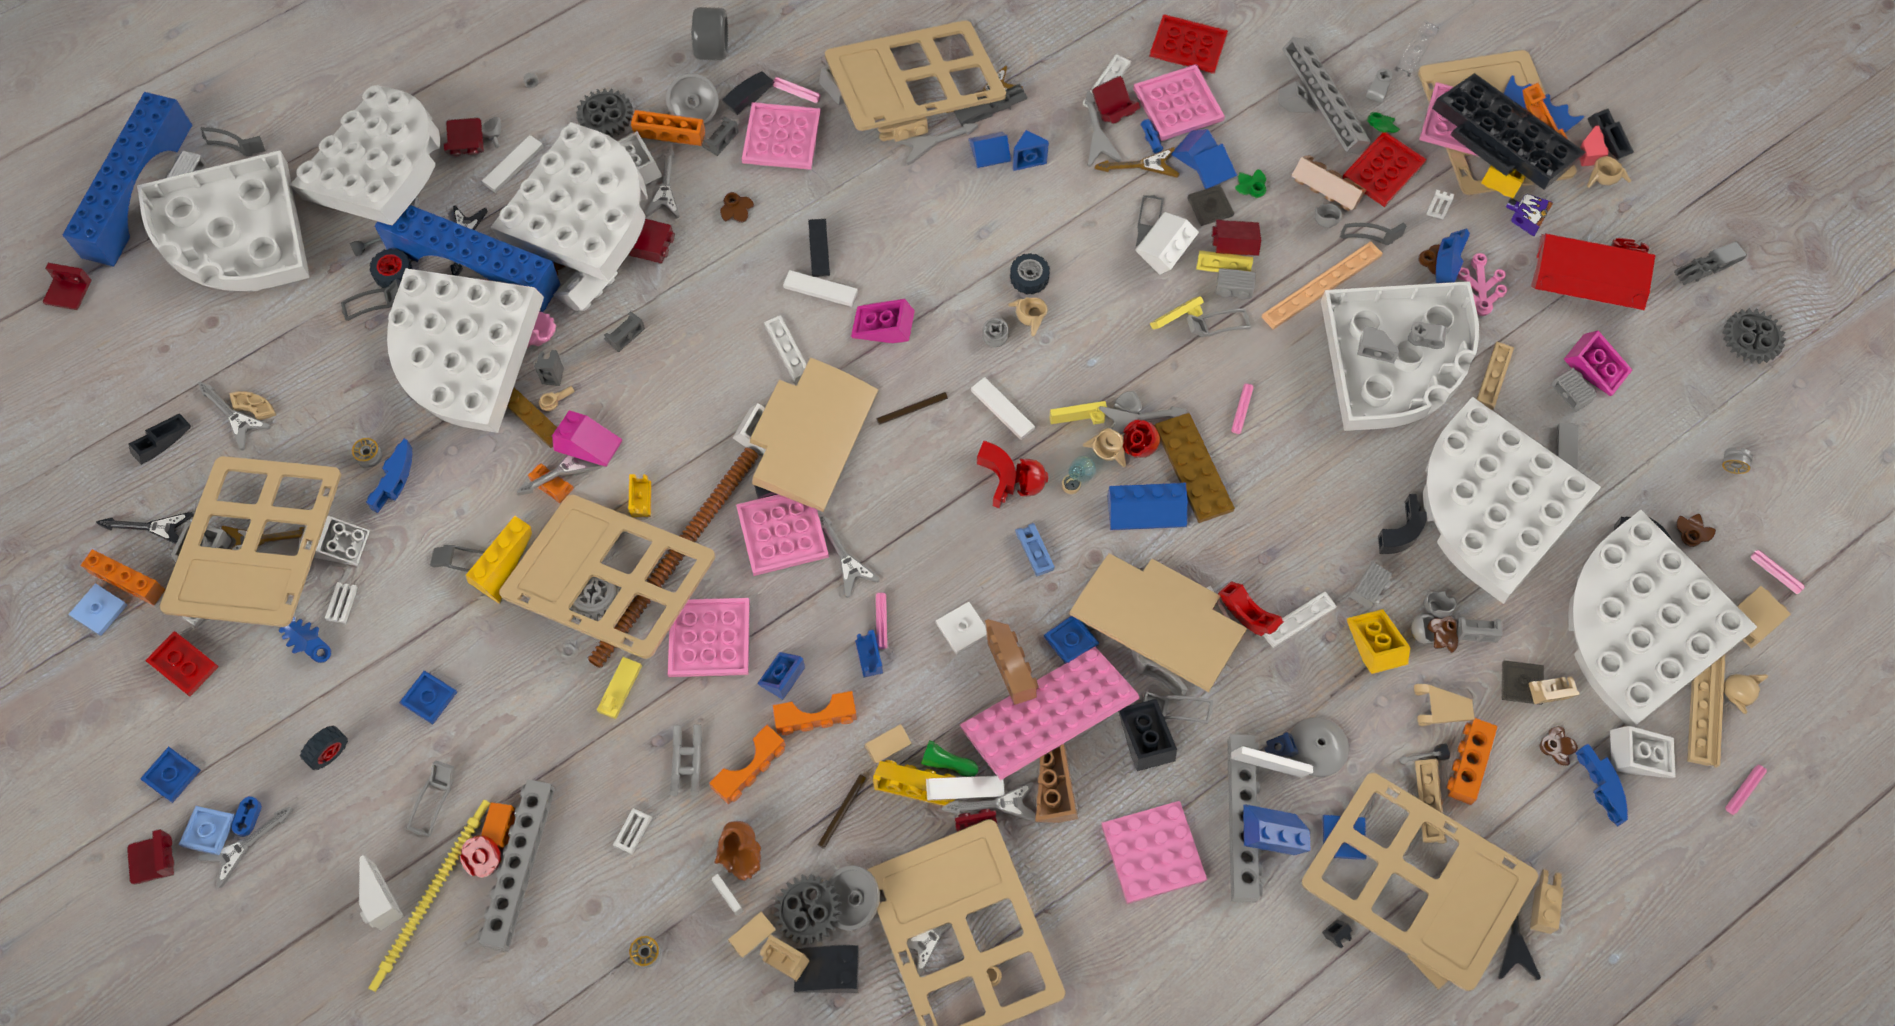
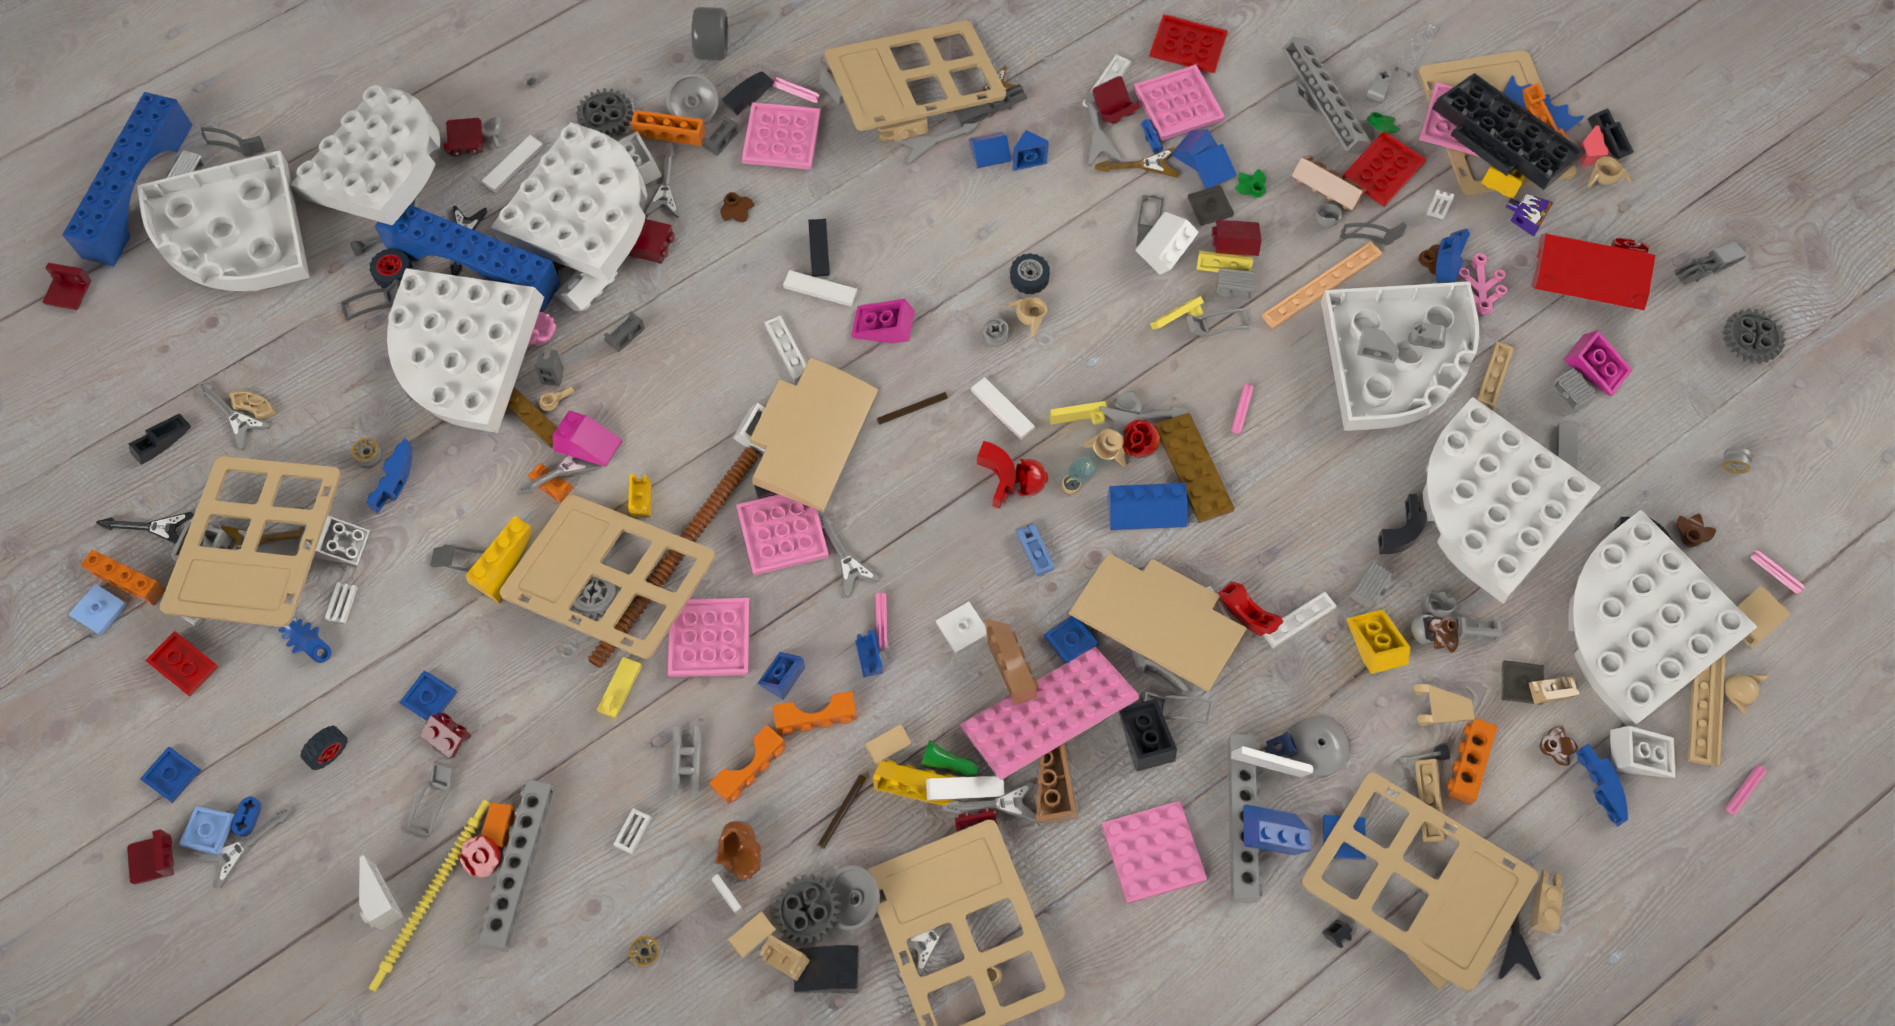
(444, 734): none -> bracket

